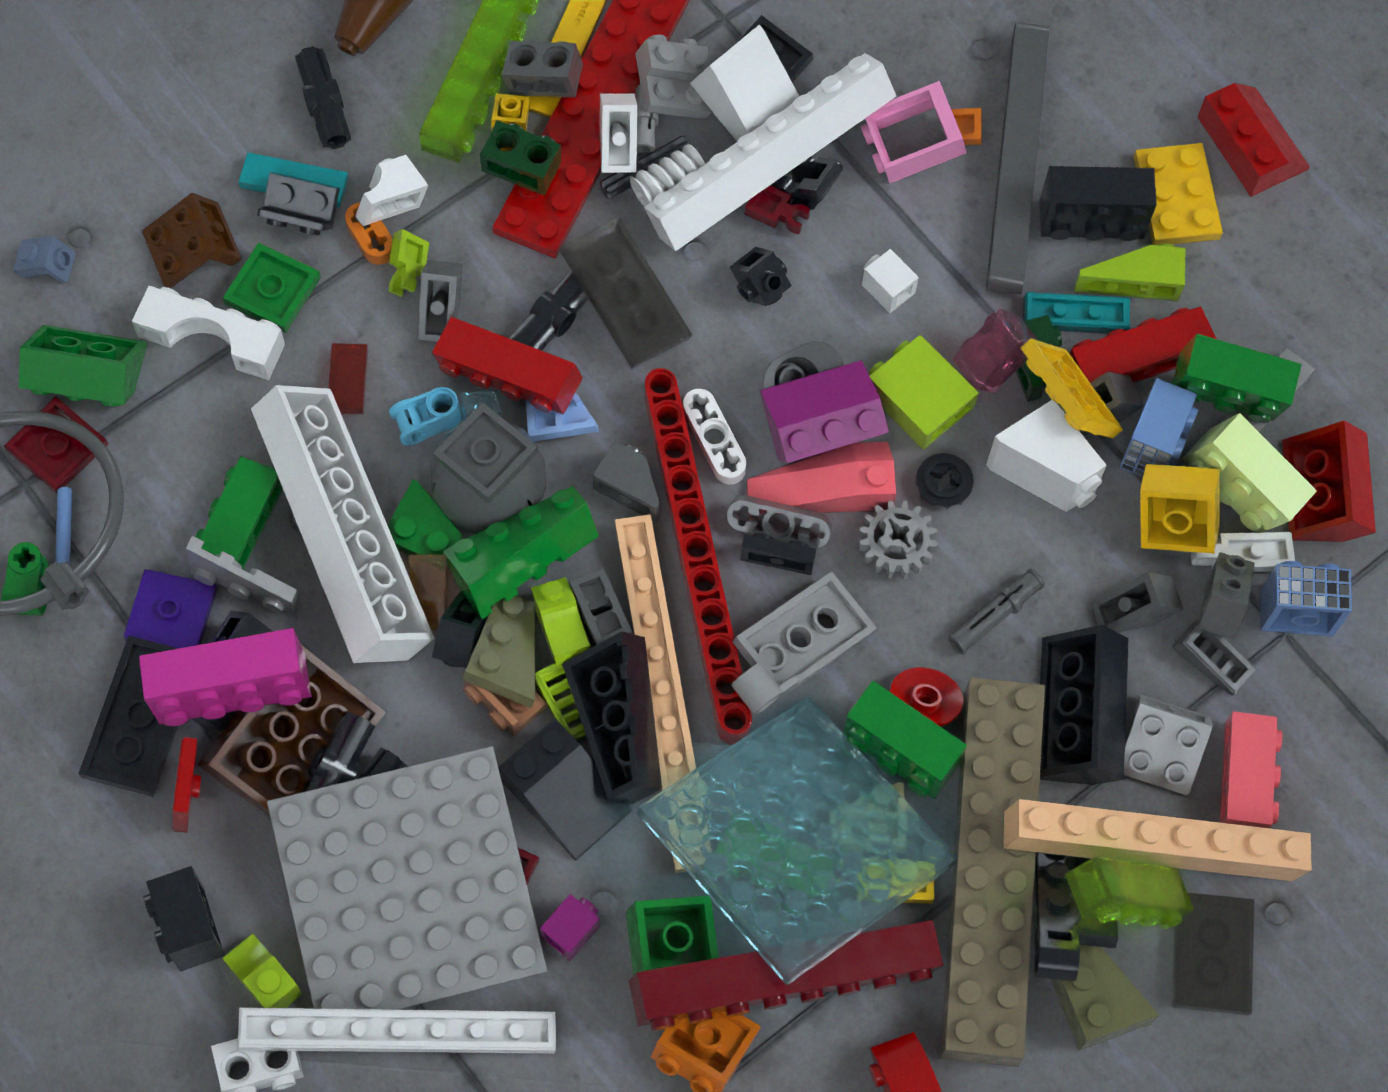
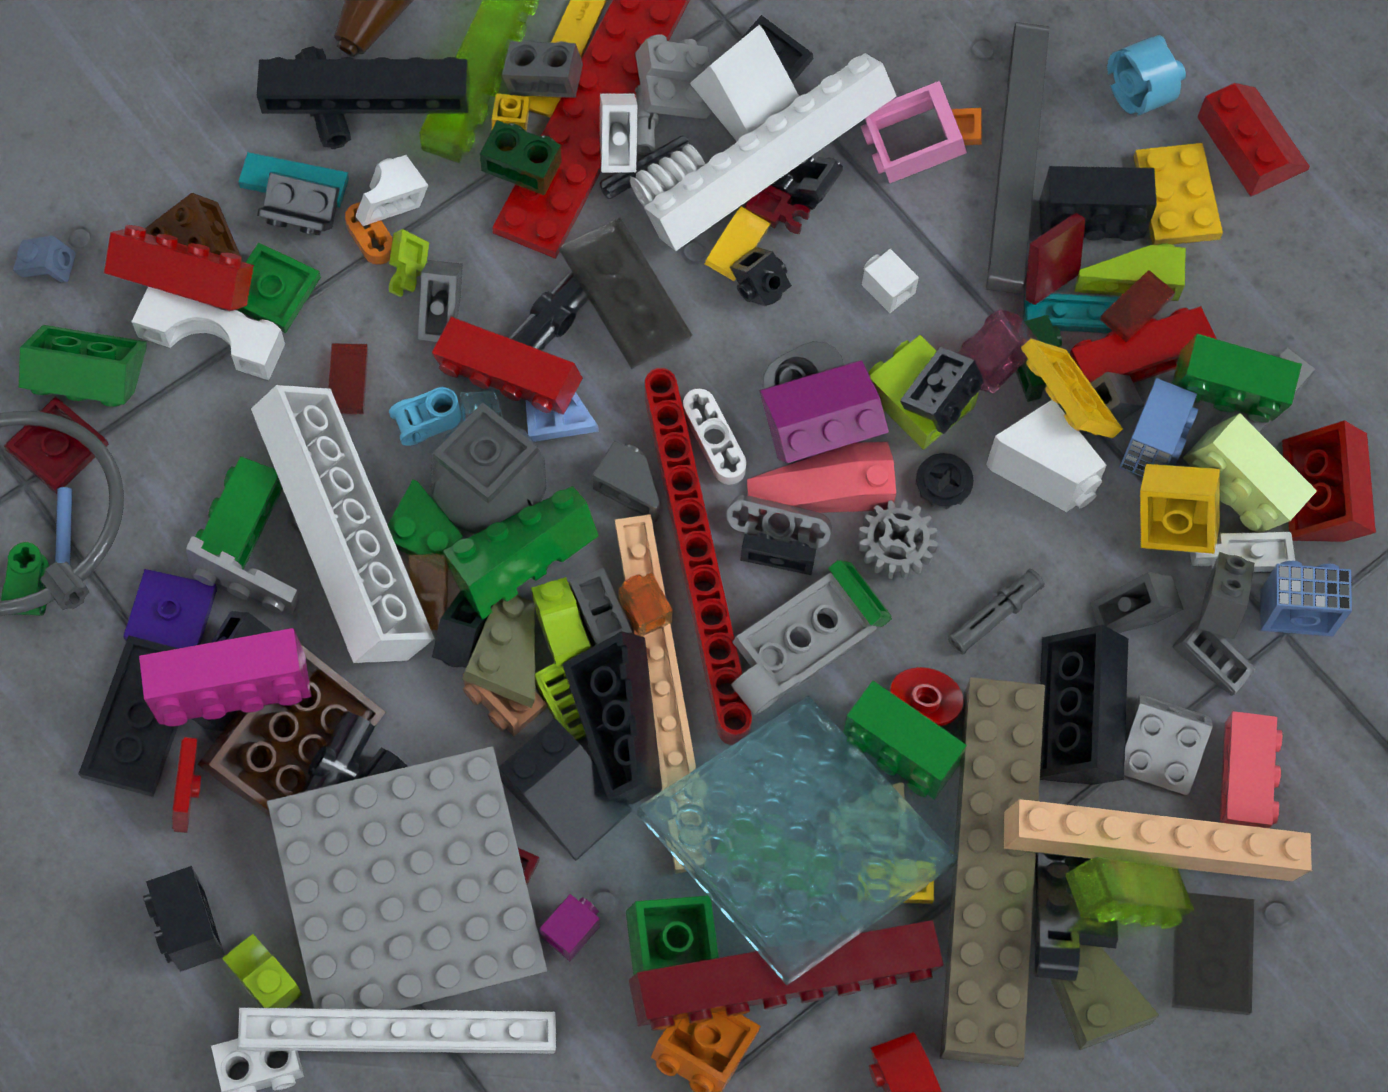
(179, 268): none -> red brick
(363, 86): none -> black brick
(645, 604): none -> clear orange brick
(738, 239): none -> yellow slope
(860, 593): none -> green tile
(943, 388): none -> black bracket
(1054, 258): none -> dark red tile
(1137, 306): none -> clear red tile
(1145, 75): none -> medium azure brick

